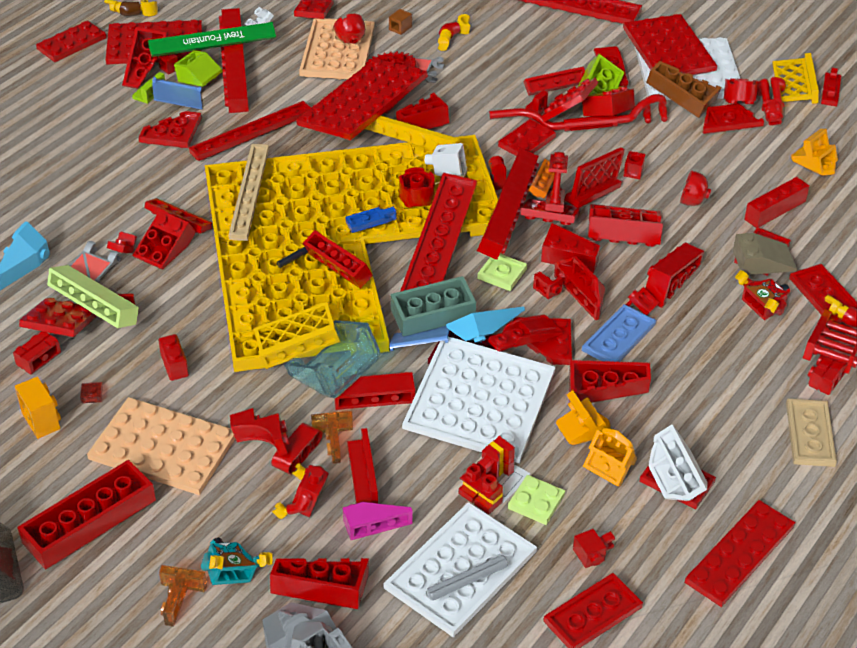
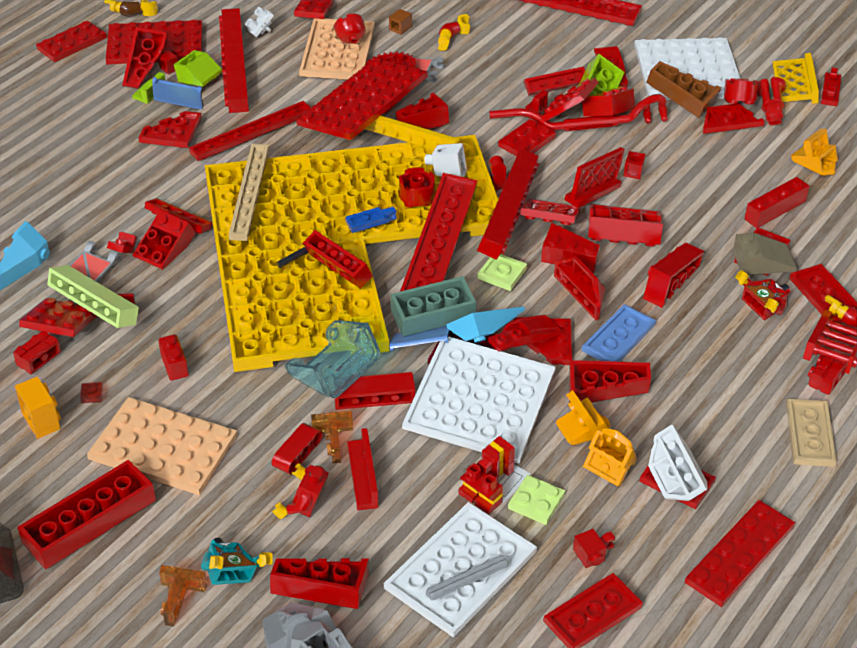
(211, 39): green tile -> none
(271, 429): red arch -> none
(299, 344): yellow fence -> none
(373, 518): dark pink slope -> none
(542, 180): orange plate -> none
(546, 286): red bracket -> none
(556, 194): red fence -> none
(642, 300): red bracket -> none
(671, 42): red plate -> none
(695, 189): red cylinder -> none

